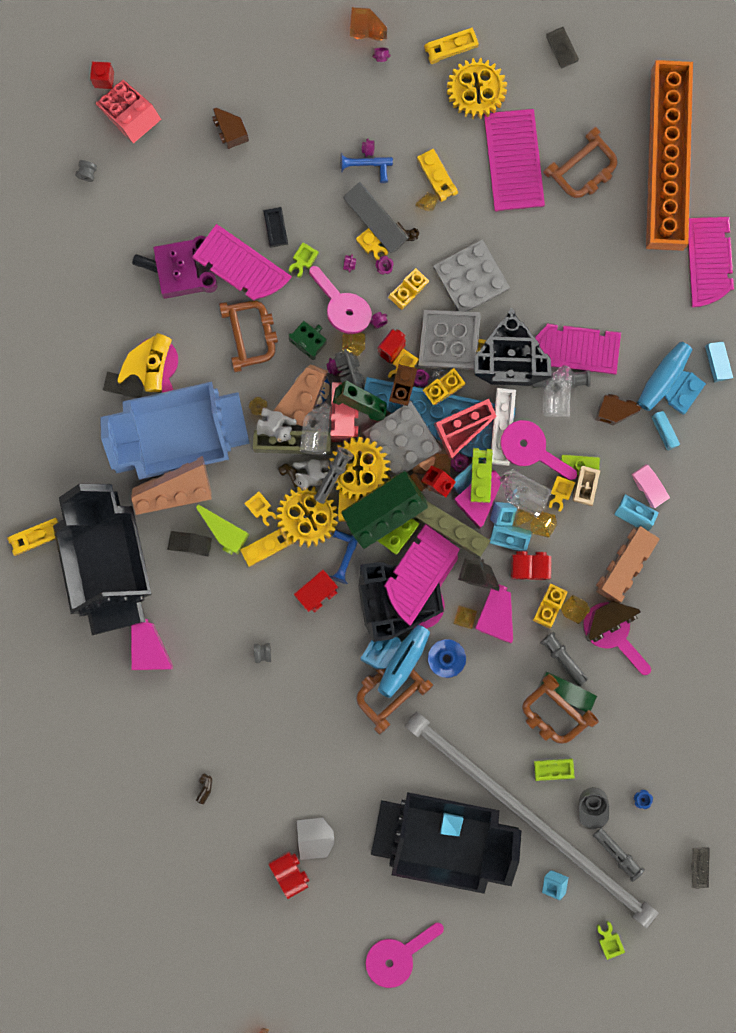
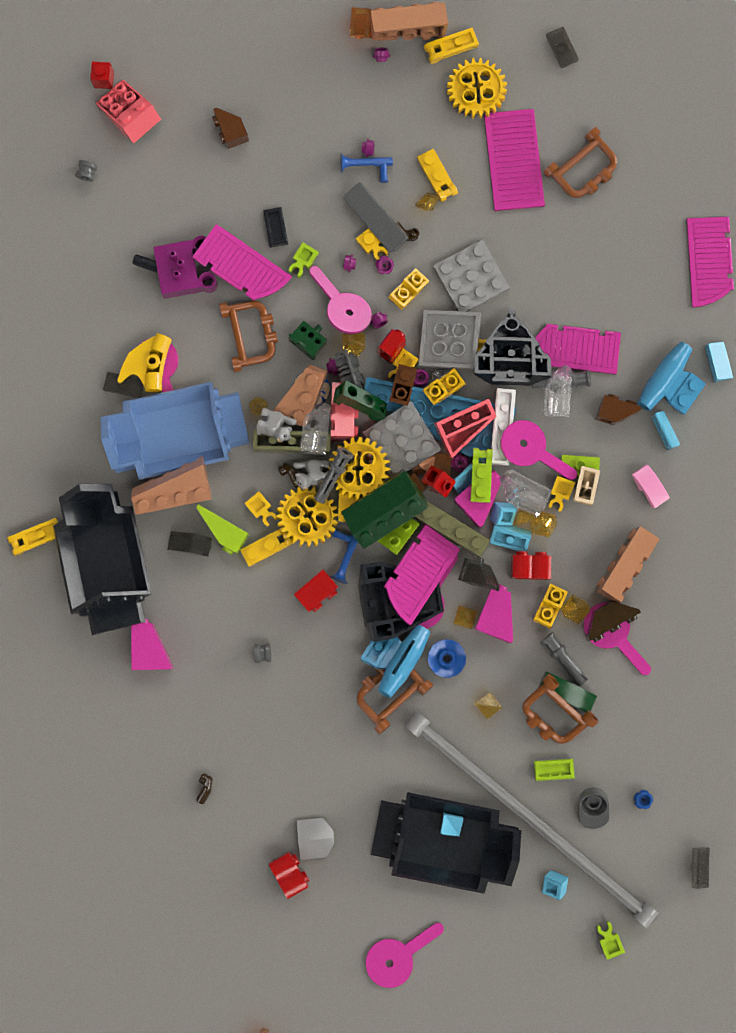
(409, 22): none -> nougat wedge
(488, 705): none -> clear yellow slope
(624, 860): dark grey pin -> none
(636, 513): medium azure slope -> none
(669, 155): orange brick -> none

